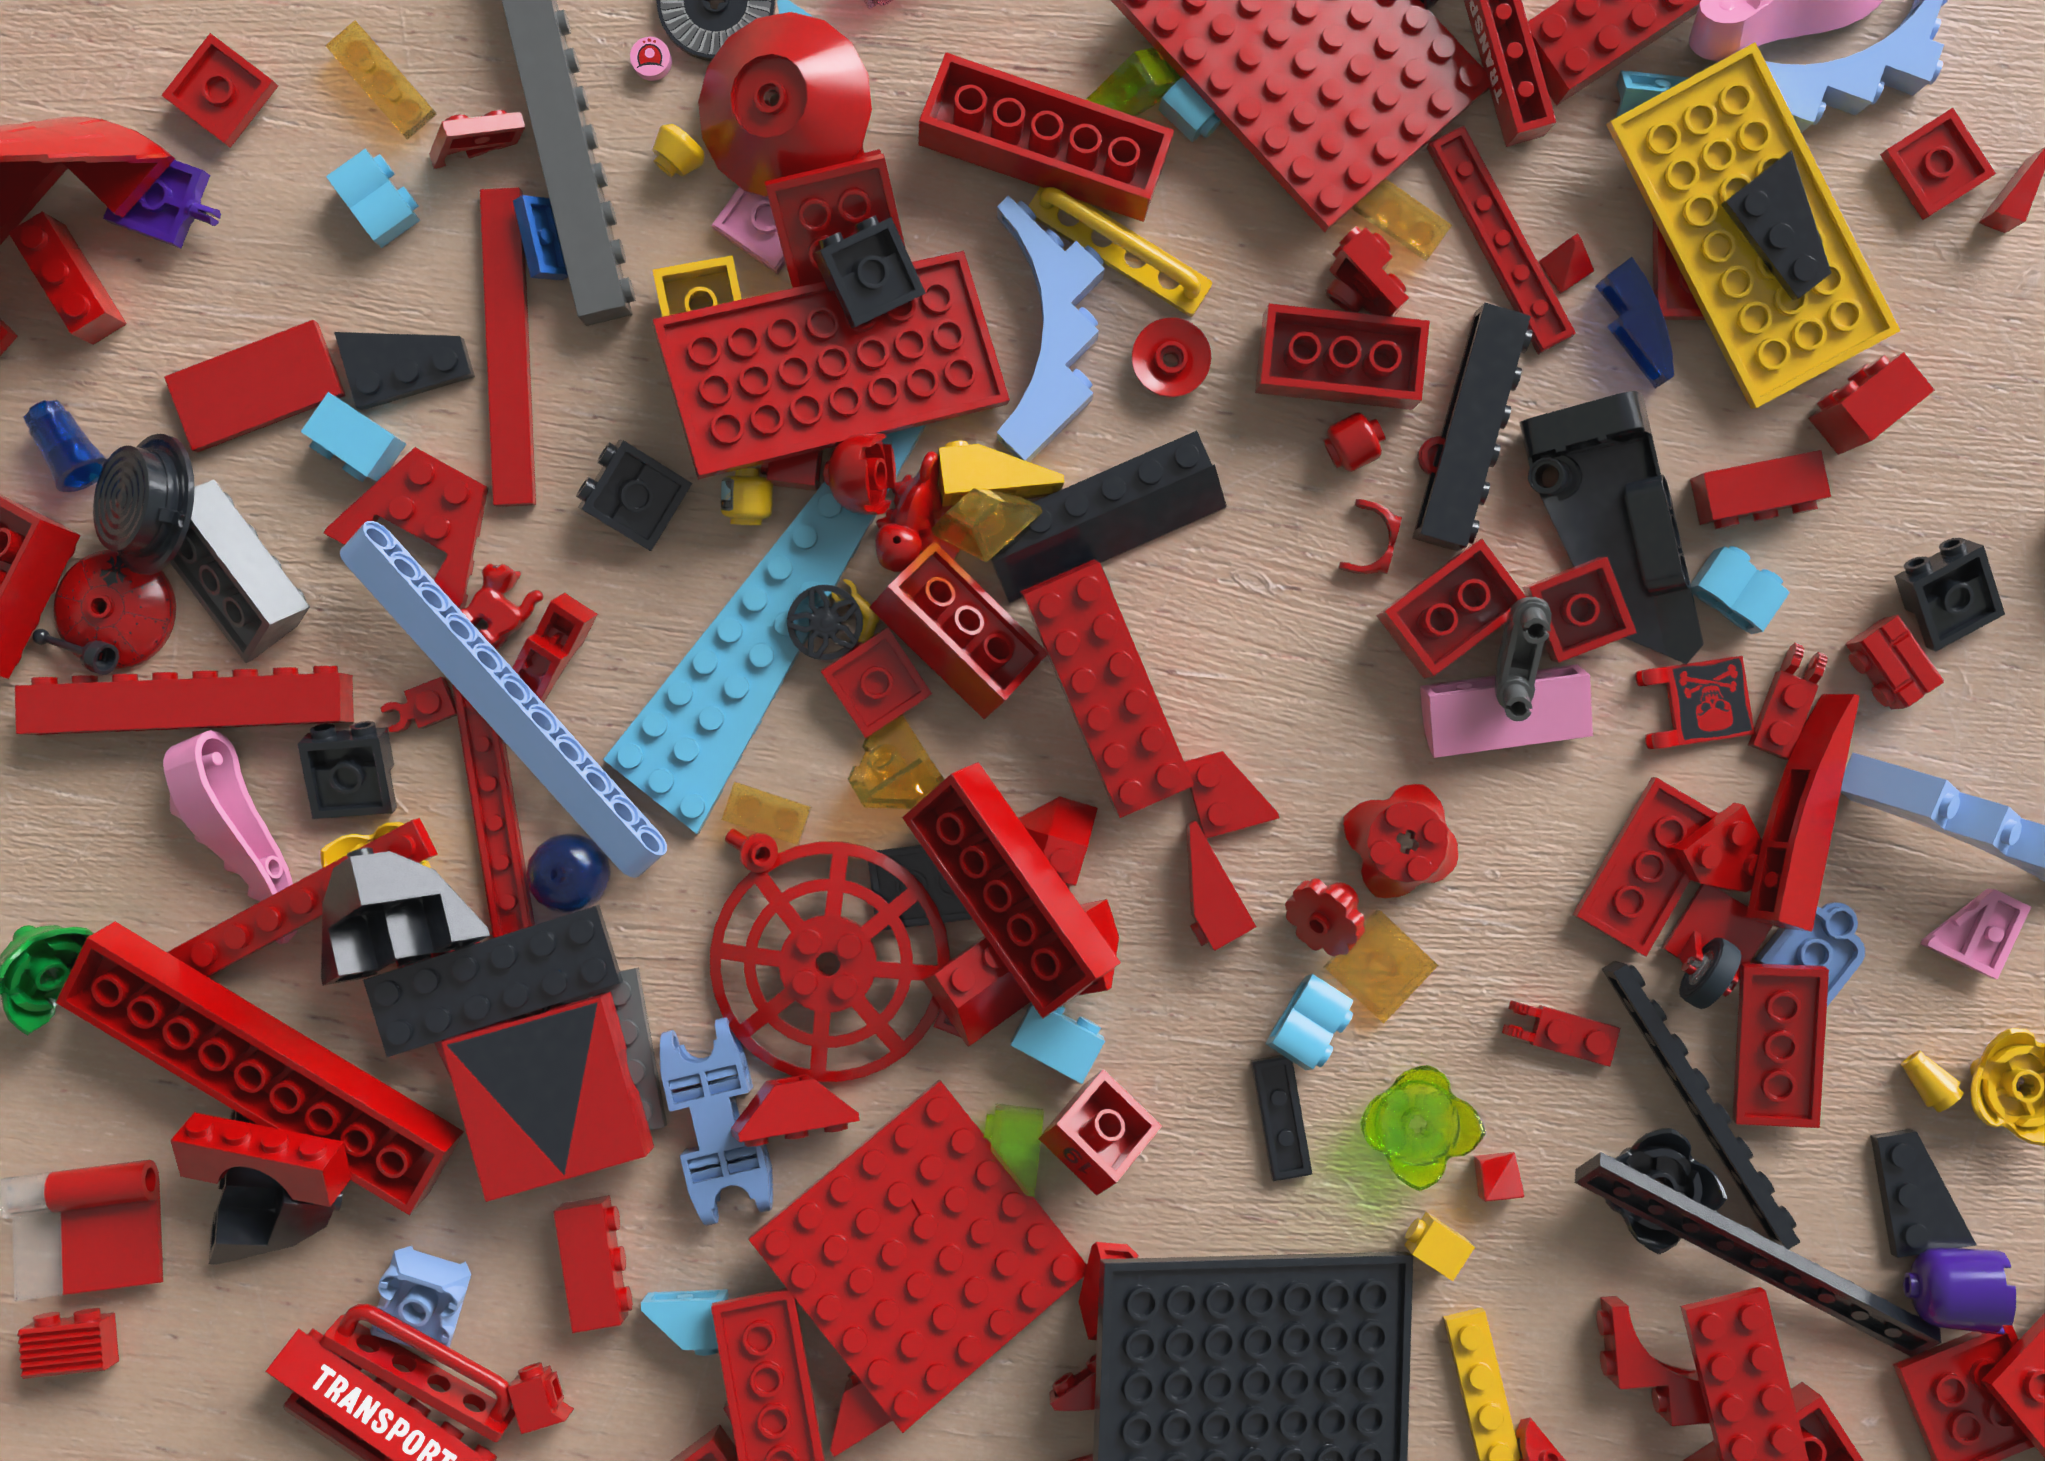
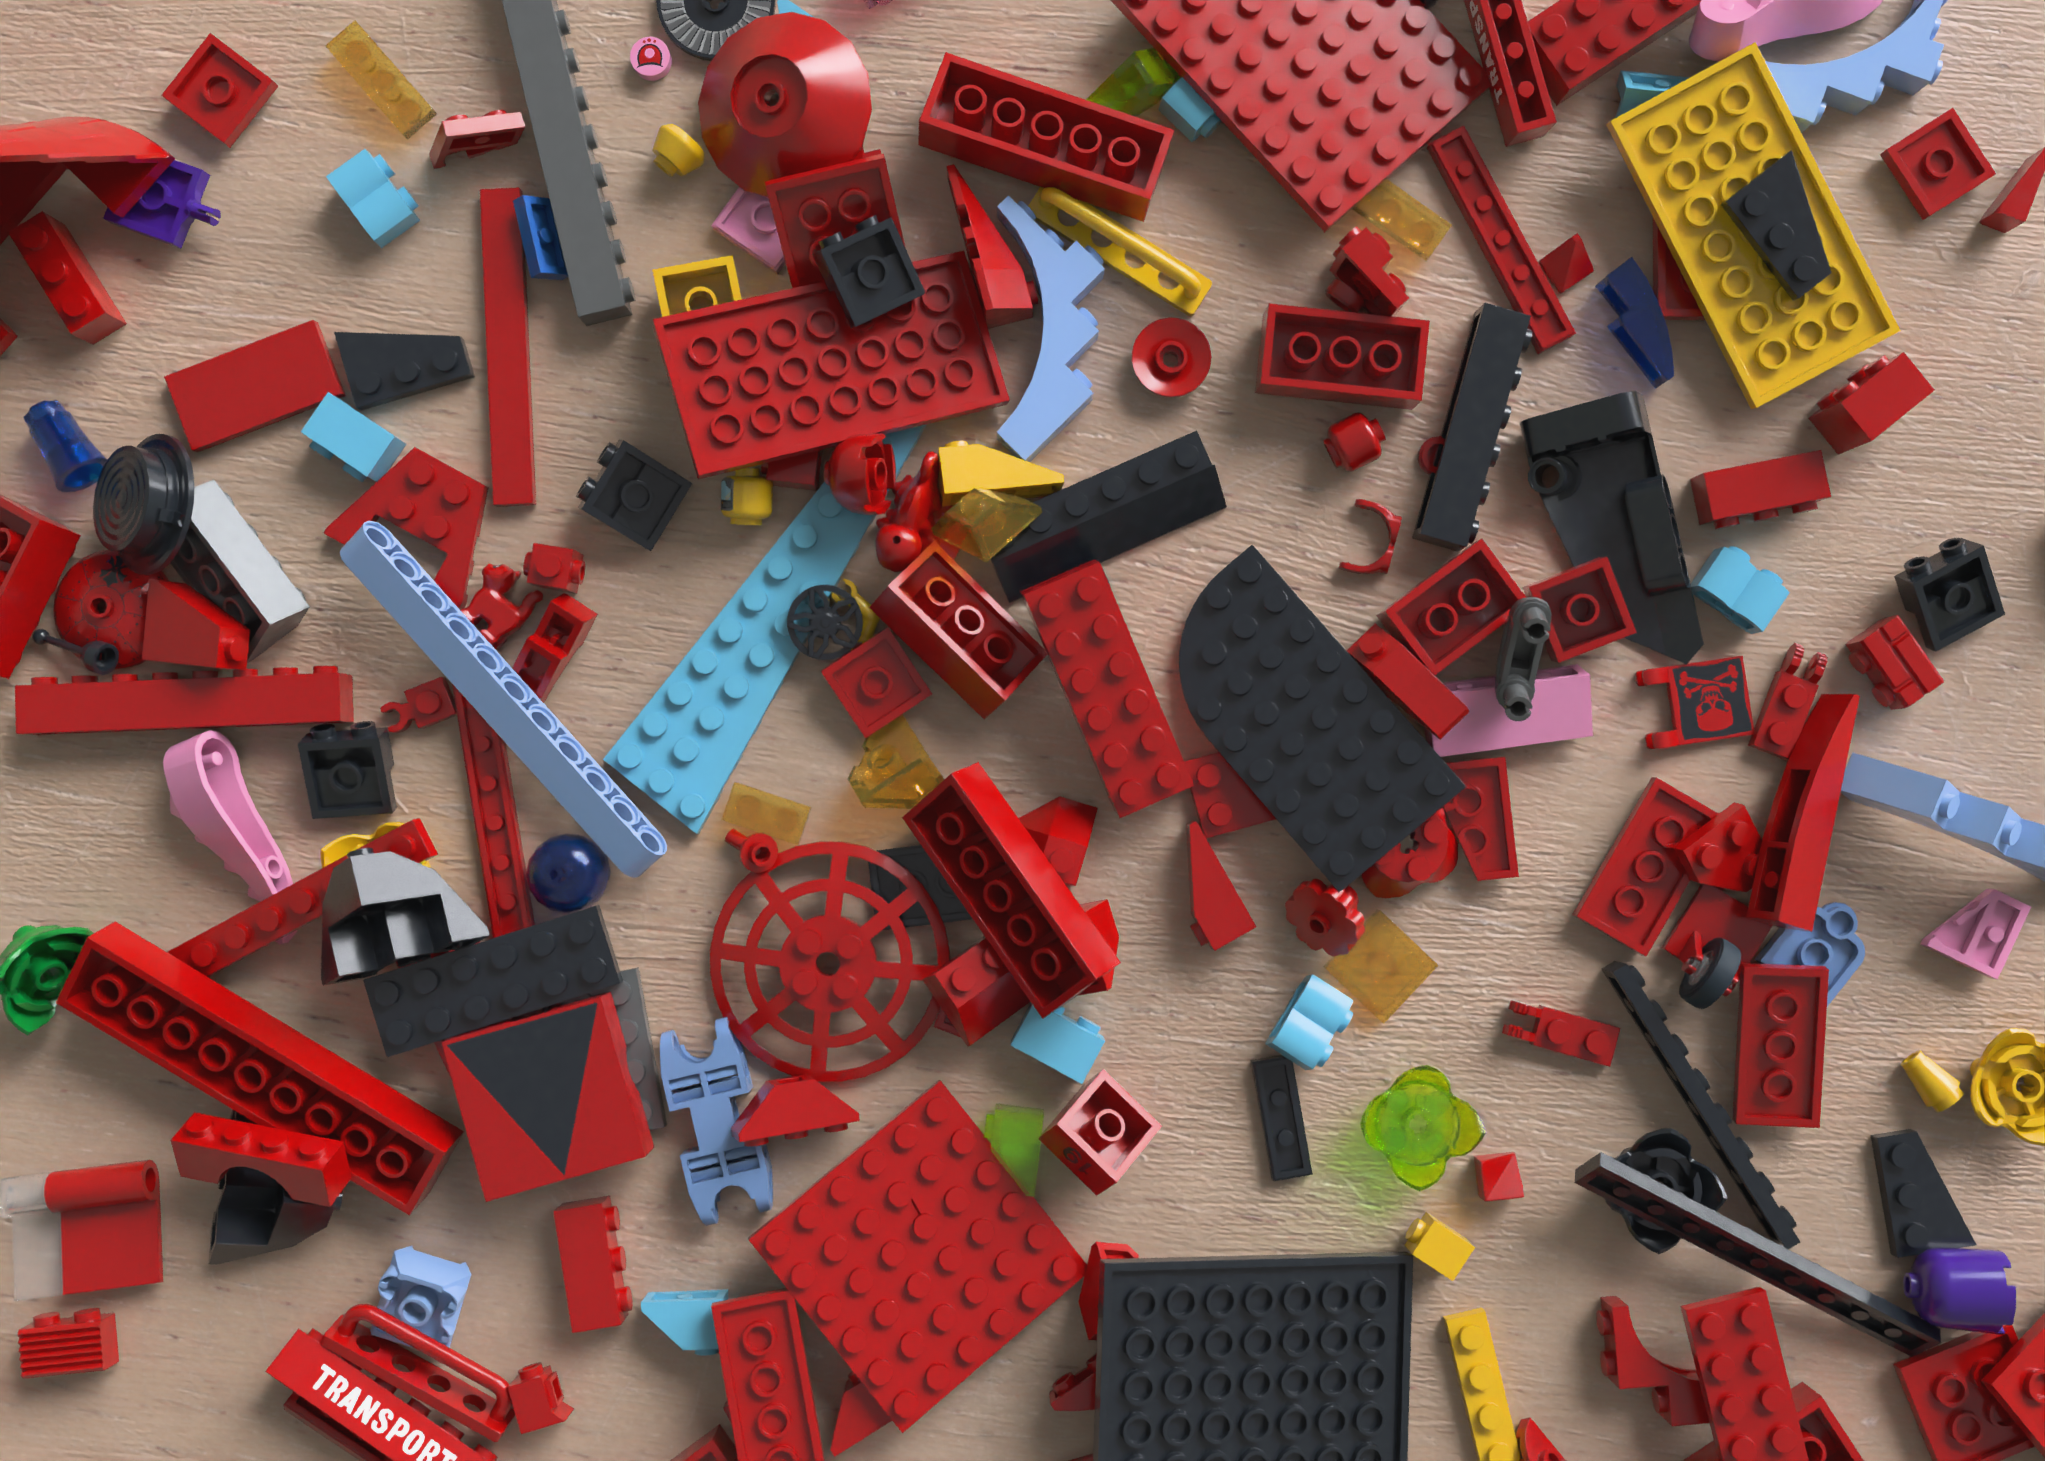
(191, 629): none -> red slope
(554, 568): none -> red brick
(996, 272): none -> red wedge
(1305, 722): none -> black plate
(1407, 681): none -> red slope
(1484, 818): none -> red wing

